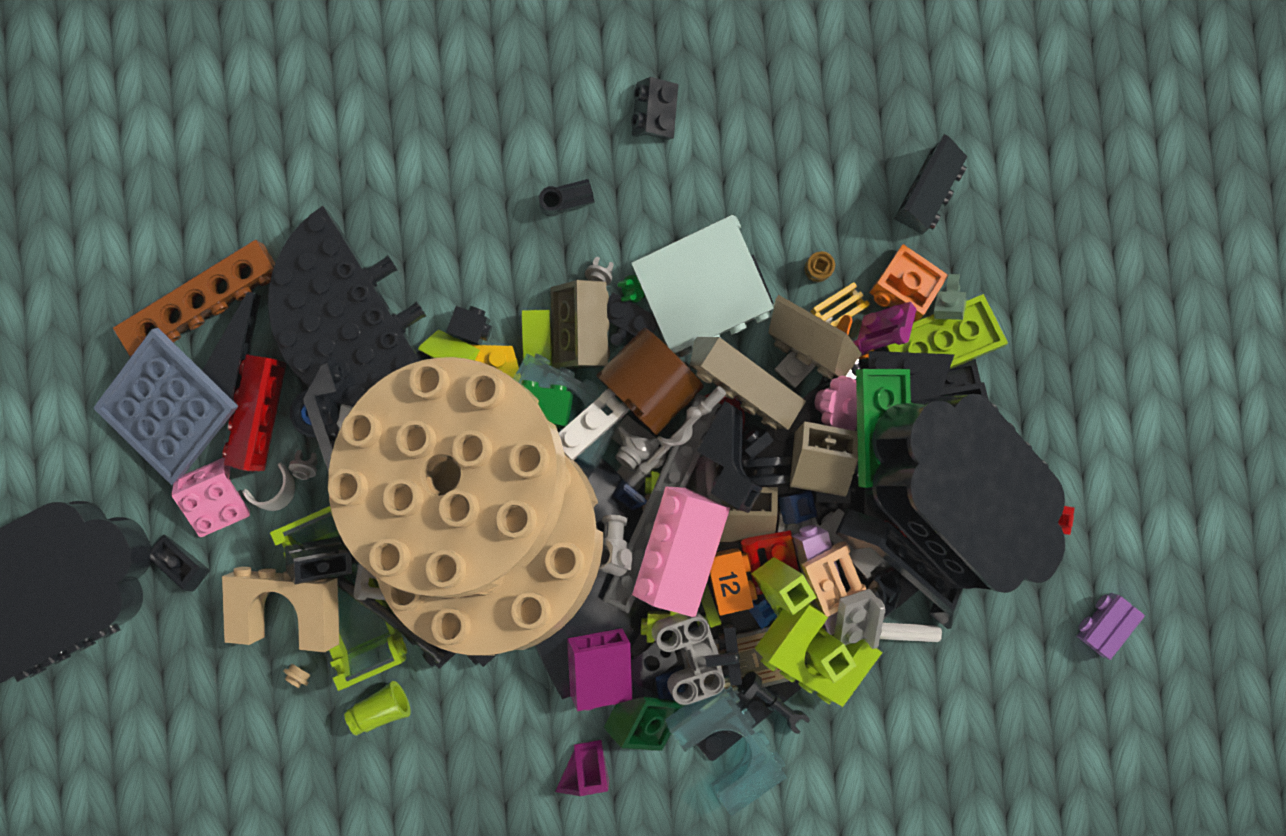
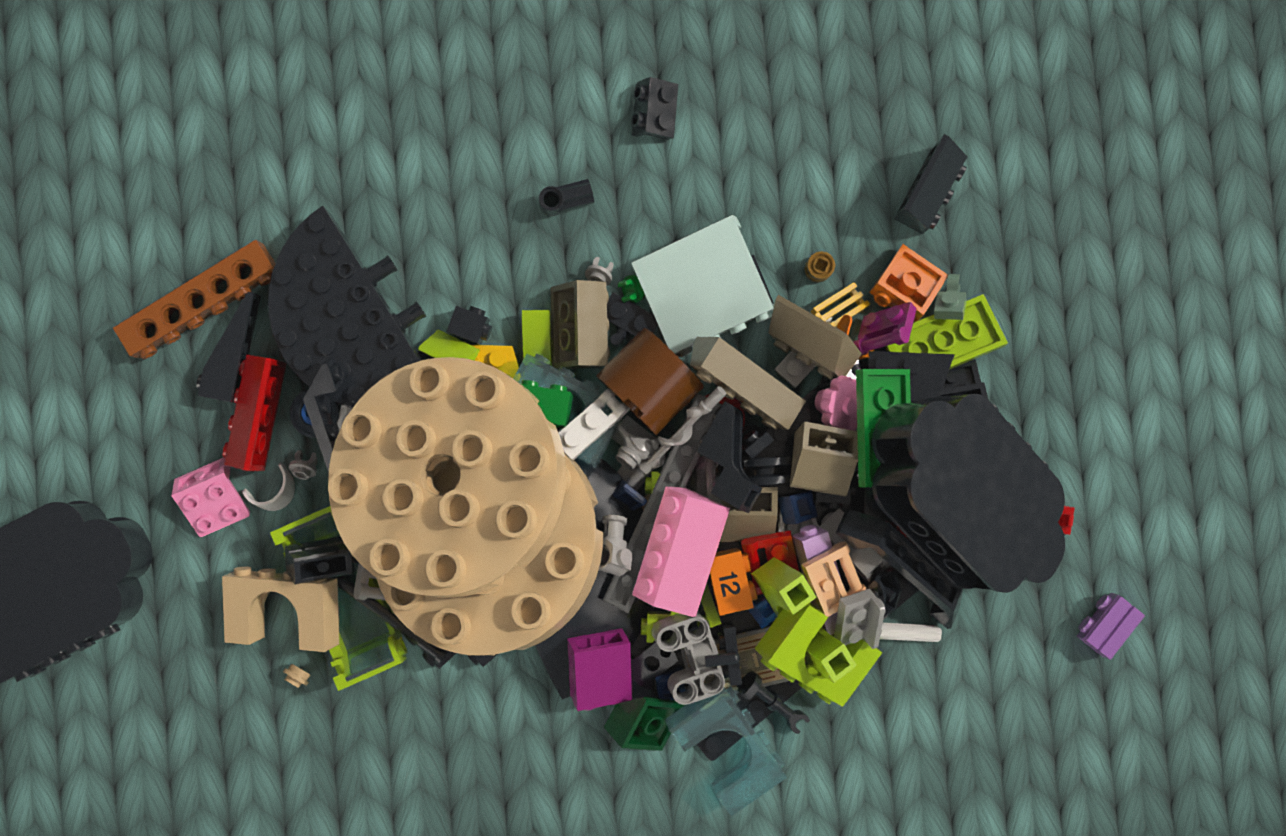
(165, 406): sand blue plate -> none
(178, 564): black slope -> none
(378, 709): lime plant -> none
(585, 771): magenta slope -> none

